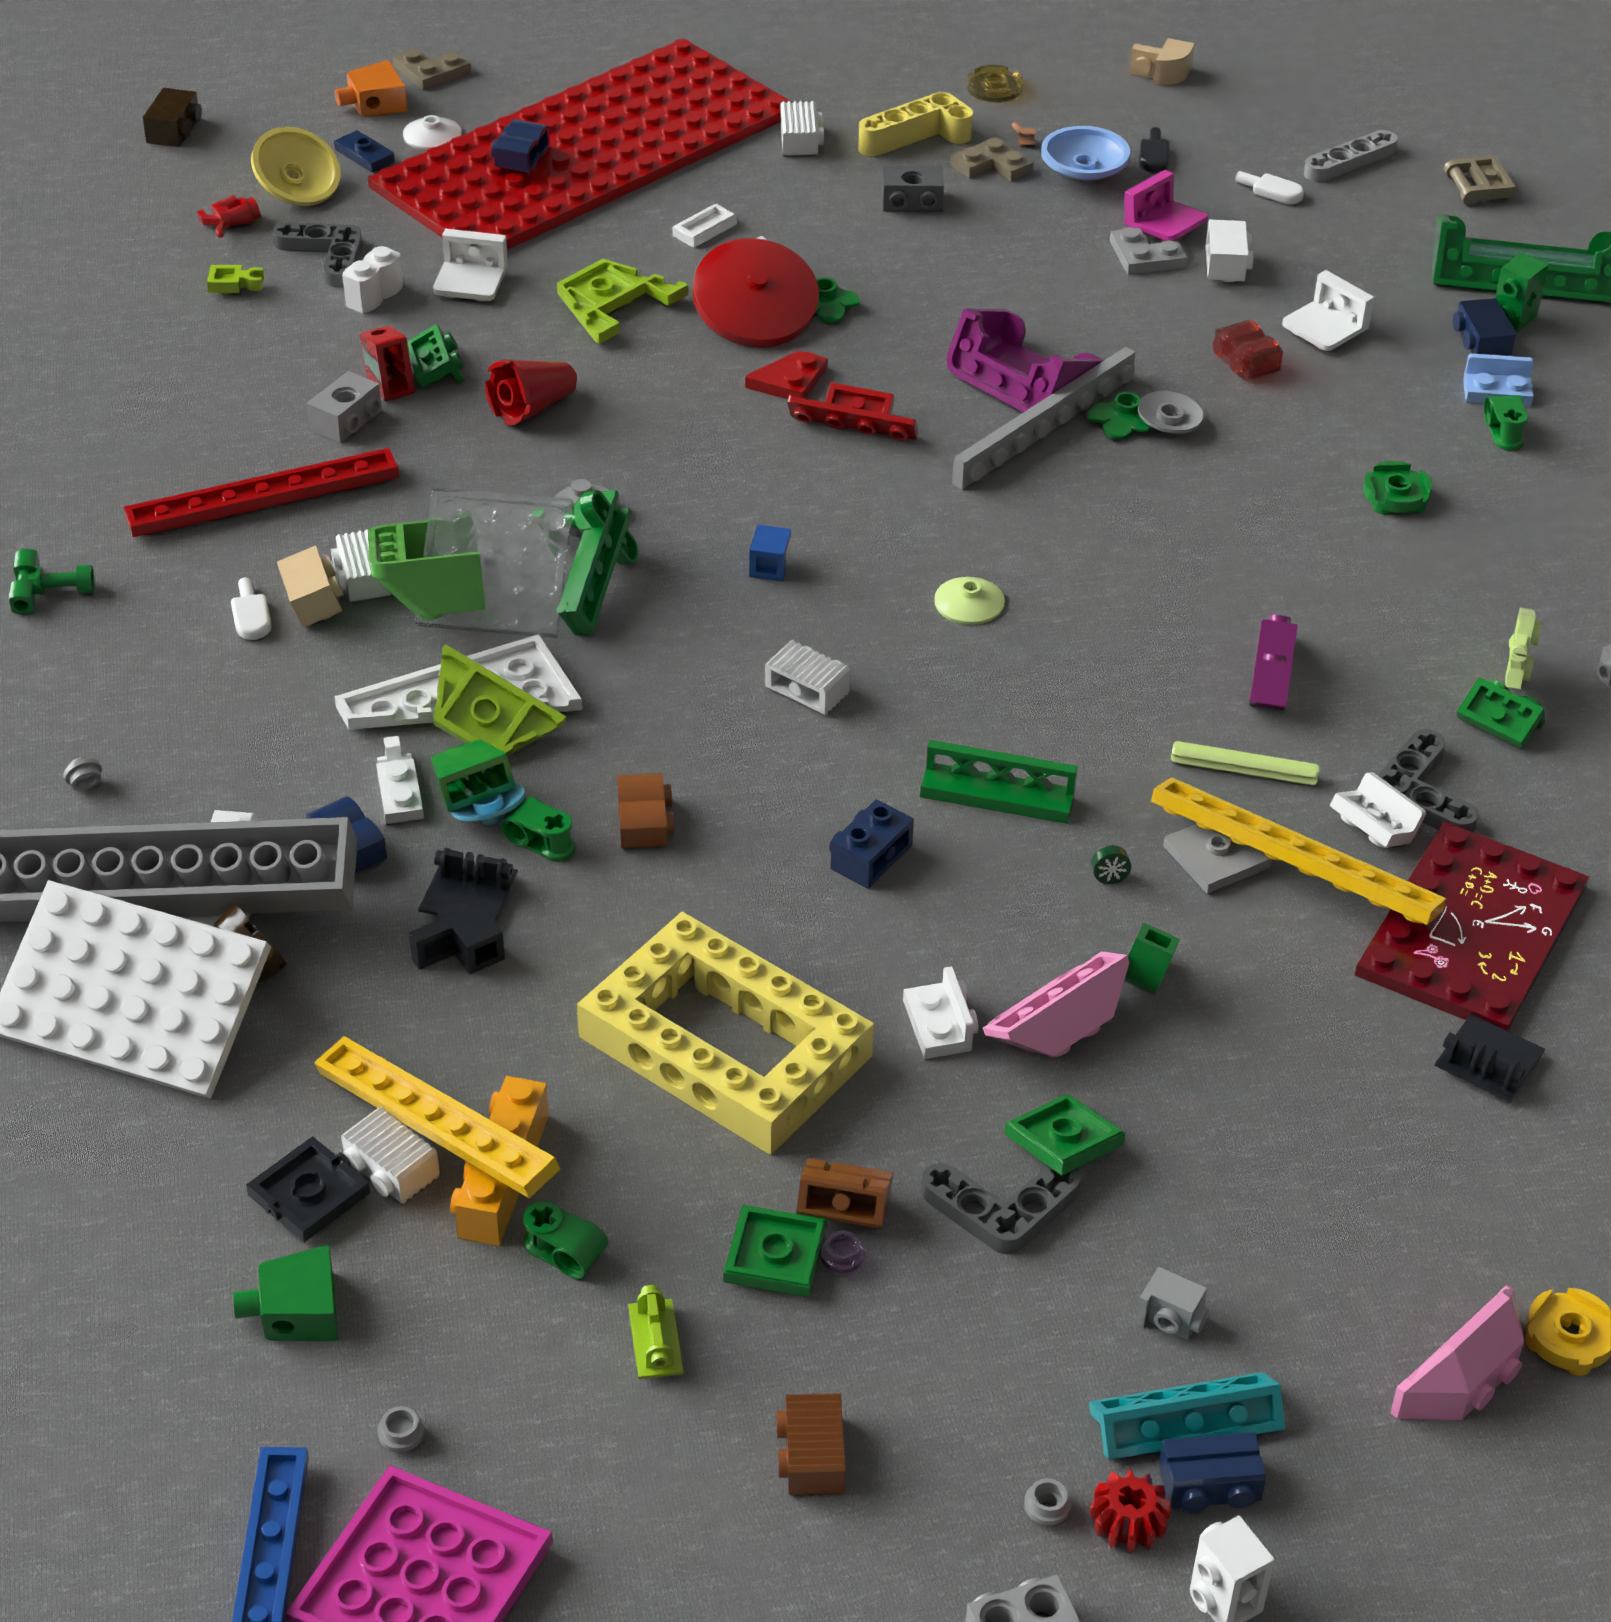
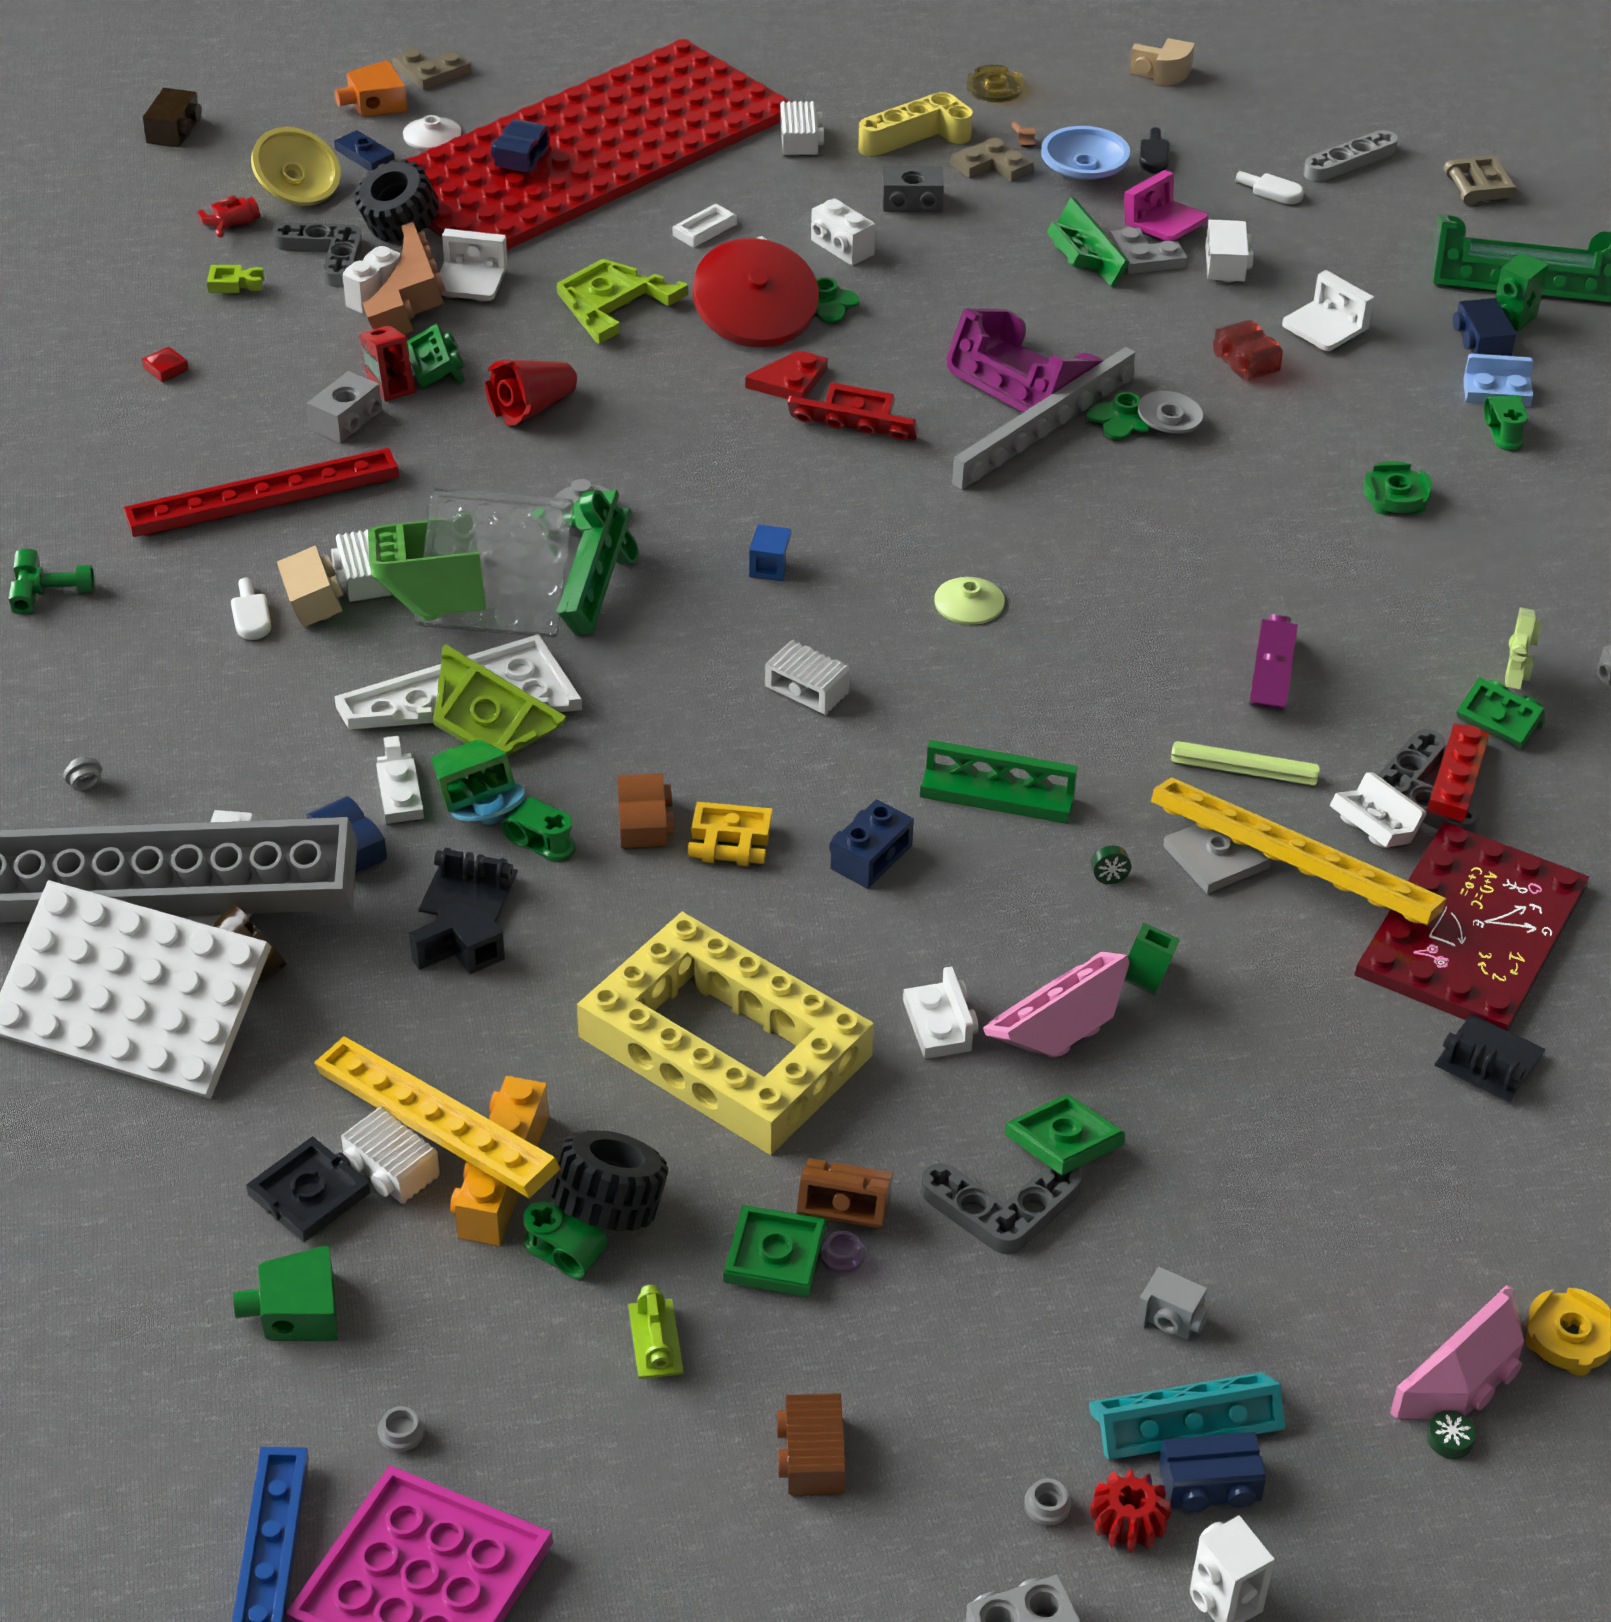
(165, 364): none -> red tile
(395, 197): none -> black tyre
(410, 288): none -> nougat arch
(609, 1180): none -> black tyre
(730, 824): none -> yellow plate
(843, 231): none -> white brick
(1087, 243): none -> green bracket
(1451, 1434): none -> dark green tile
(1458, 772): none -> red plate

